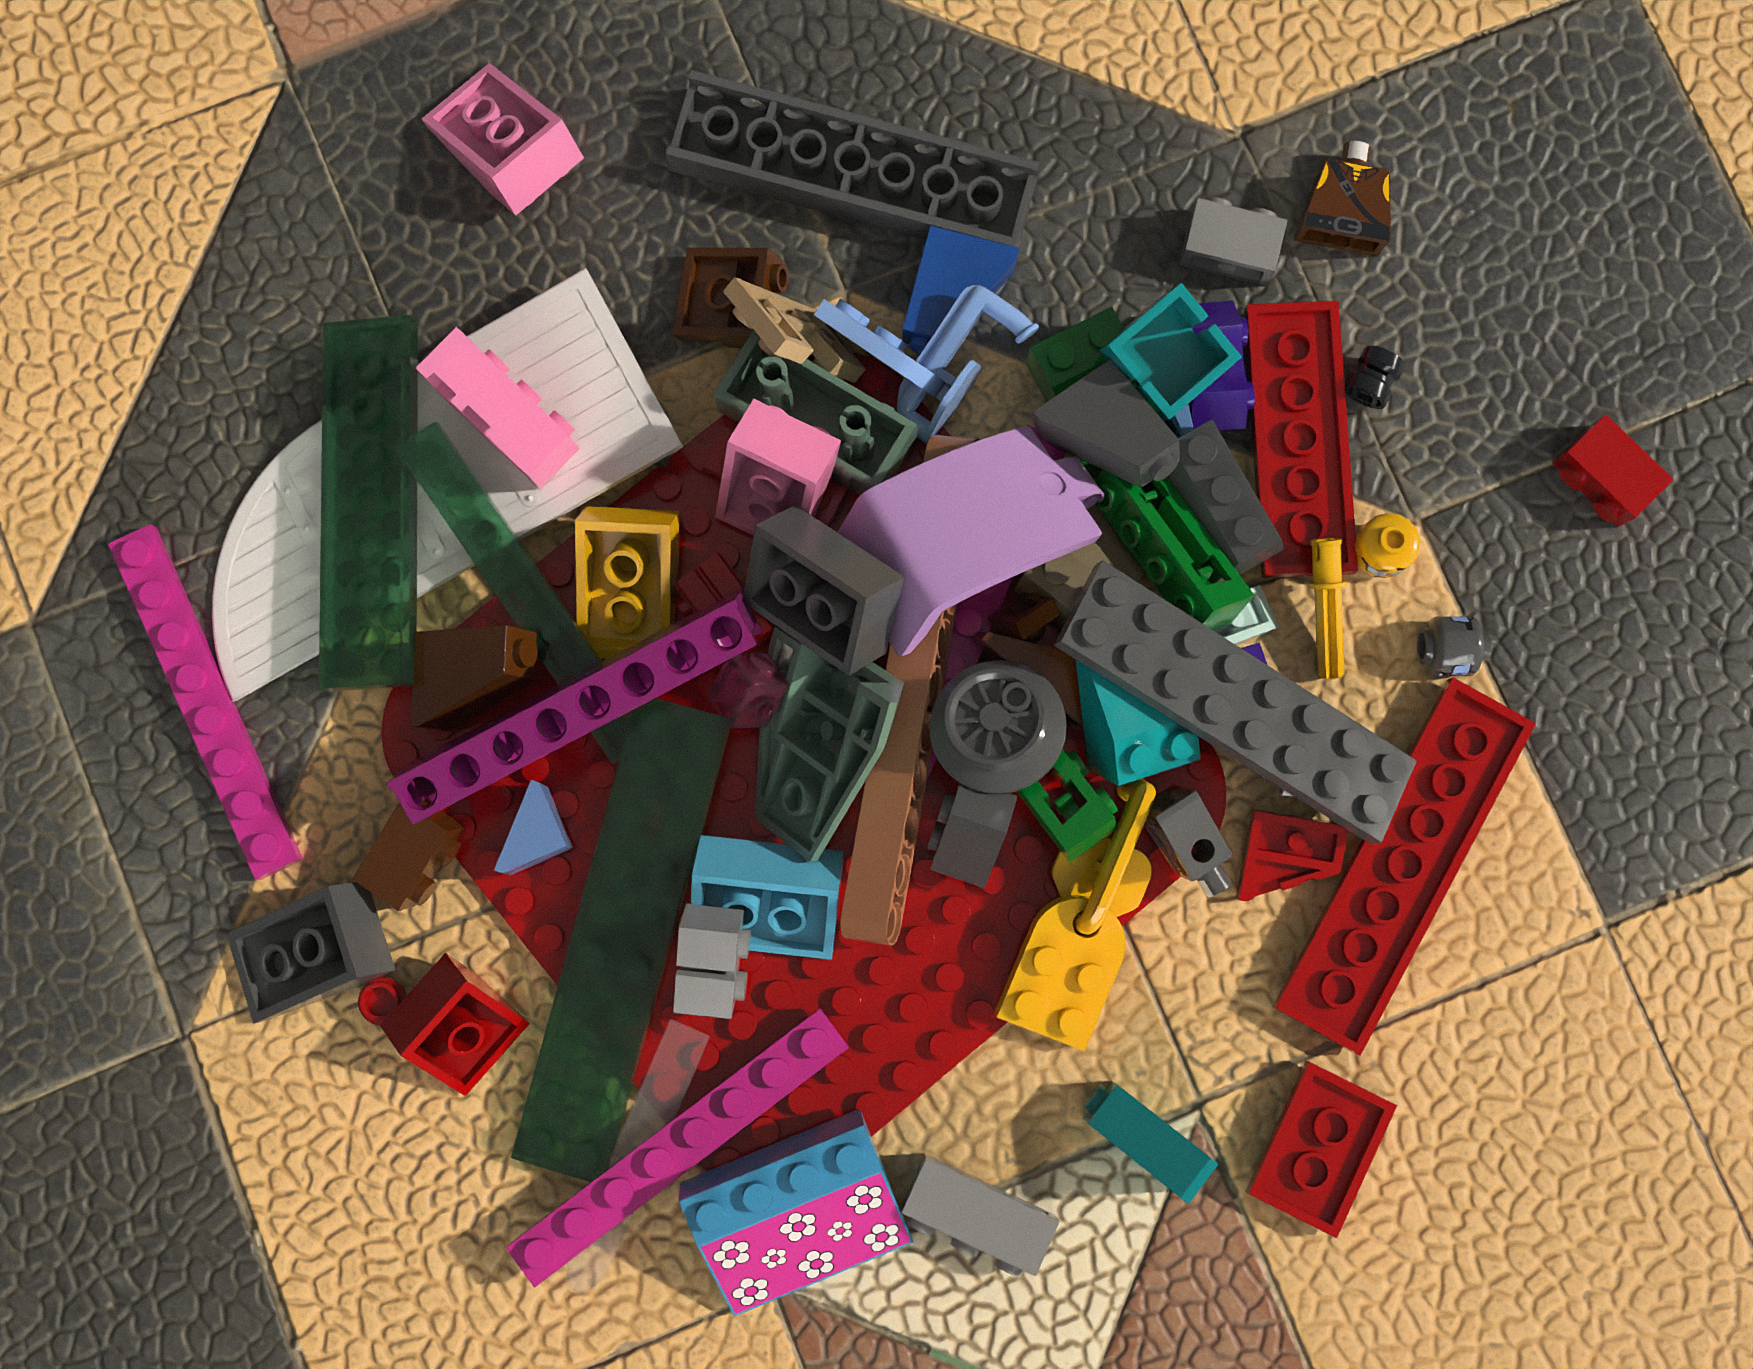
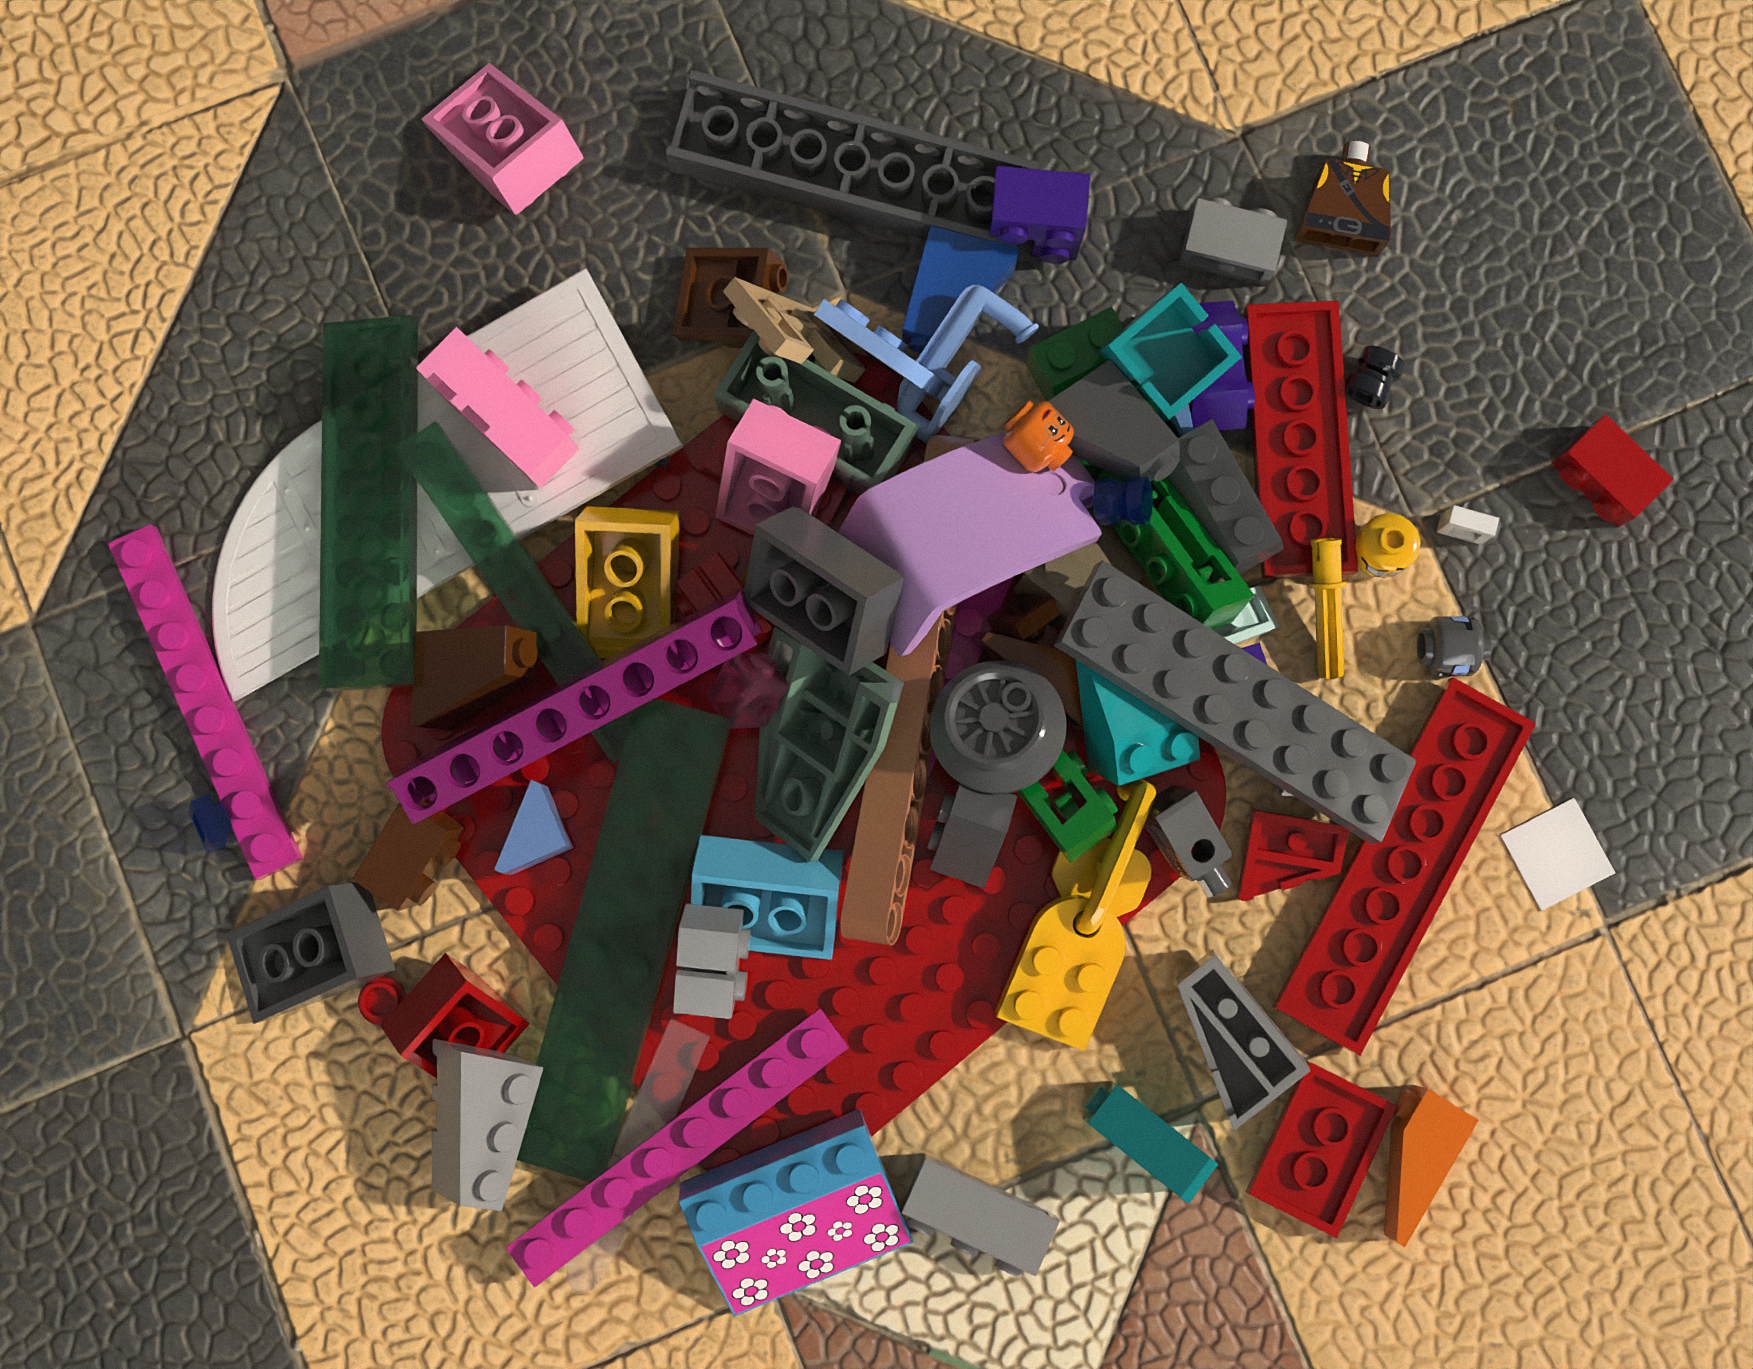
(210, 822): none -> clear blue plate
(480, 1121): none -> light grey wedge
(1038, 436): none -> orange head
(1041, 208): none -> dark purple brick
(1123, 501): none -> clear blue wheel
(1239, 1040): none -> light grey wedge
(1421, 1153): none -> orange slope
(1467, 525): none -> white tile
(1557, 854): none -> white sticker

